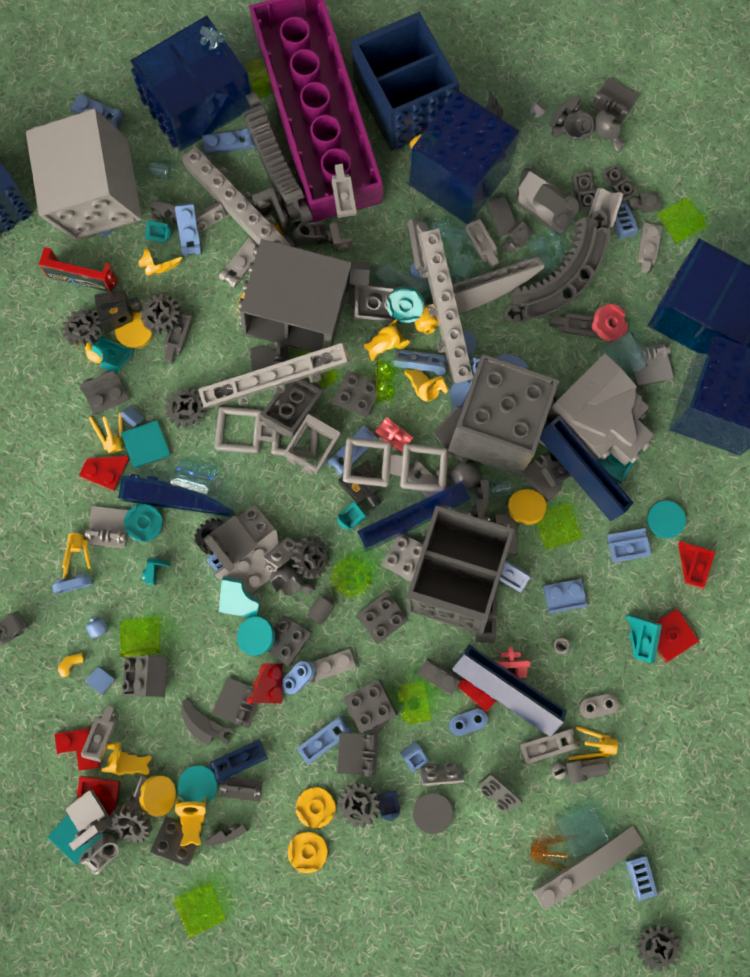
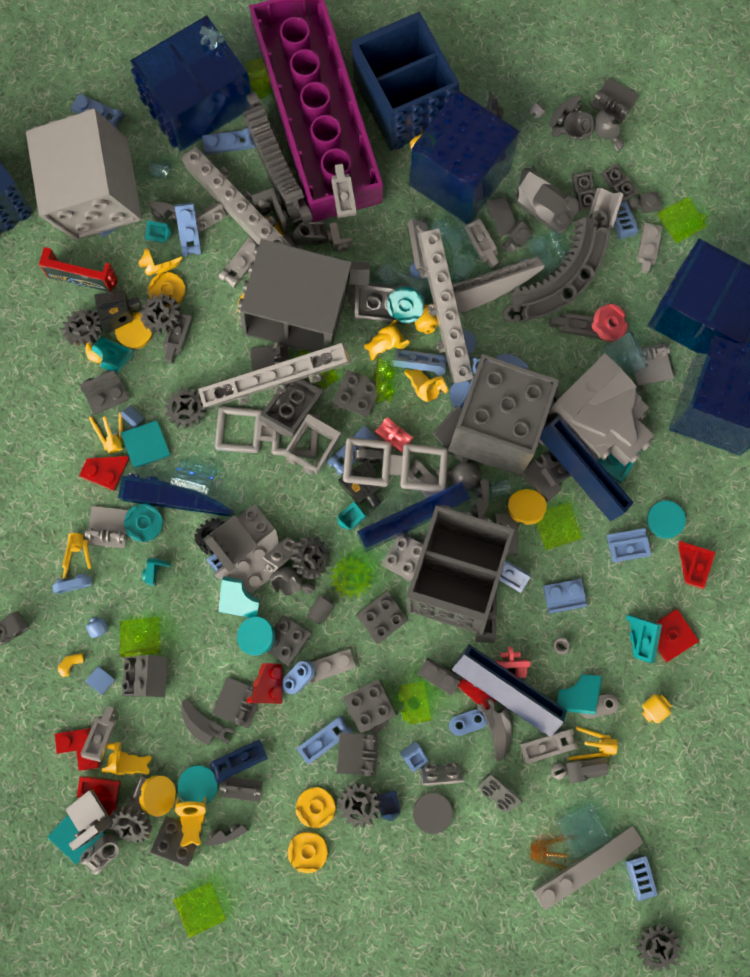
(162, 281): none -> yellow tile
(363, 454): none -> dark grey plate
(500, 728): none -> dark grey piece
(582, 696): none -> teal tile
(656, 708): none -> yellow head

